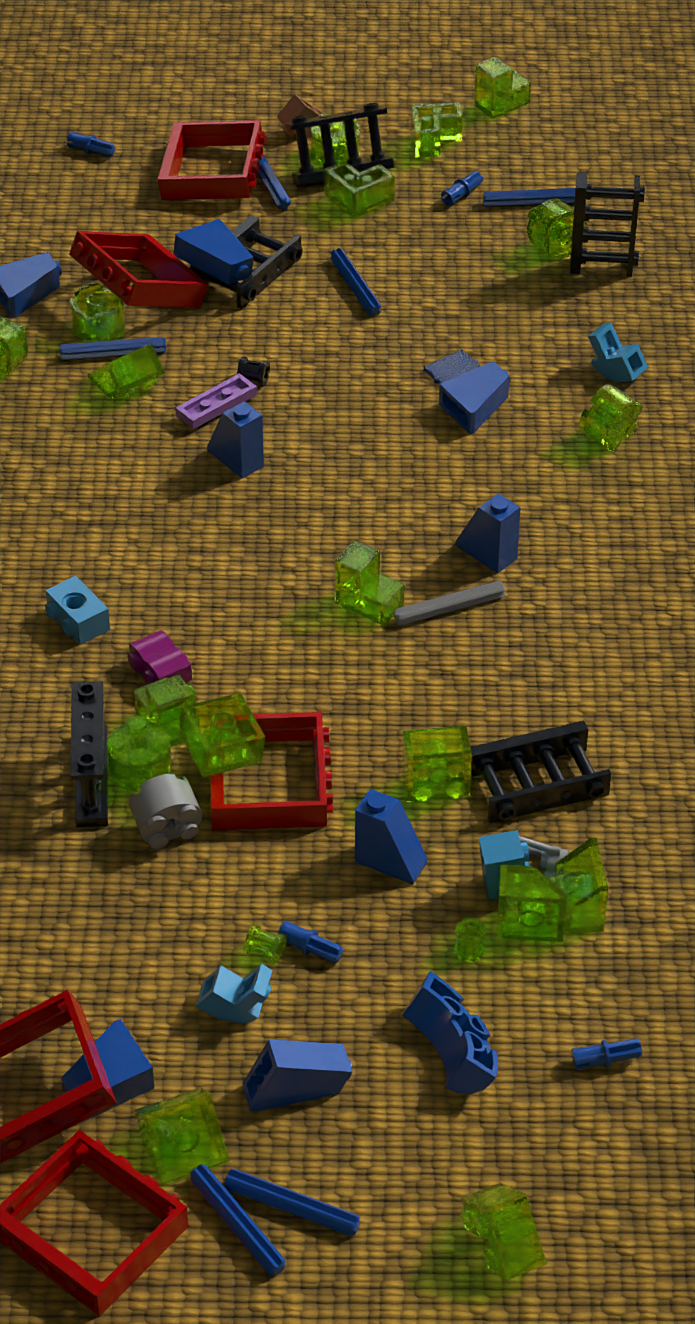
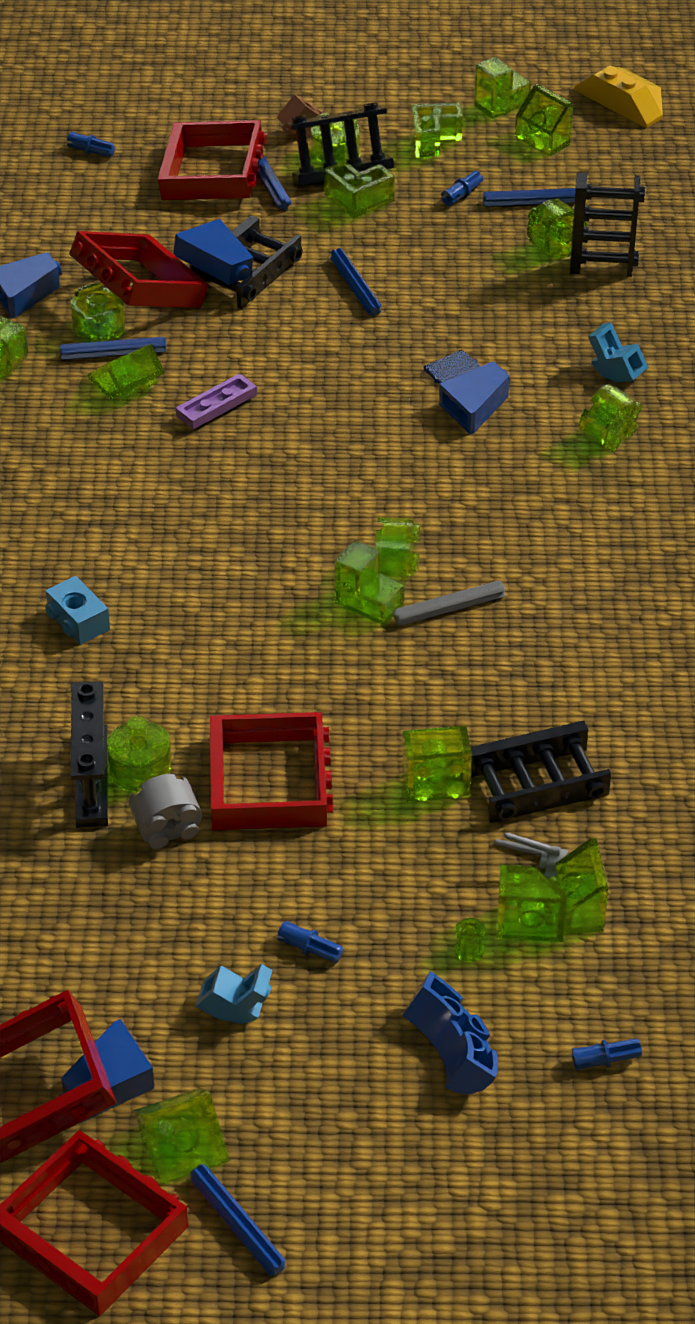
(158, 658): magenta brick -> none
(163, 703): clear neon green brick -> none
(221, 734): clear neon green brick -> none
(239, 440): blue slope -> none
(254, 370): black bush -> none
(265, 943): clear neon green bush -> none
(292, 1202): blue axle -> none
(295, 1073): blue slope -> none
(387, 838): blue slope -> none
(397, 546): none -> clear neon green brick
(492, 533): blue slope -> none
(500, 850): dark azure brick -> none
(508, 1228): clear neon green brick -> none
(544, 121): none -> clear neon green slope
(624, 94): none -> yellow wedge

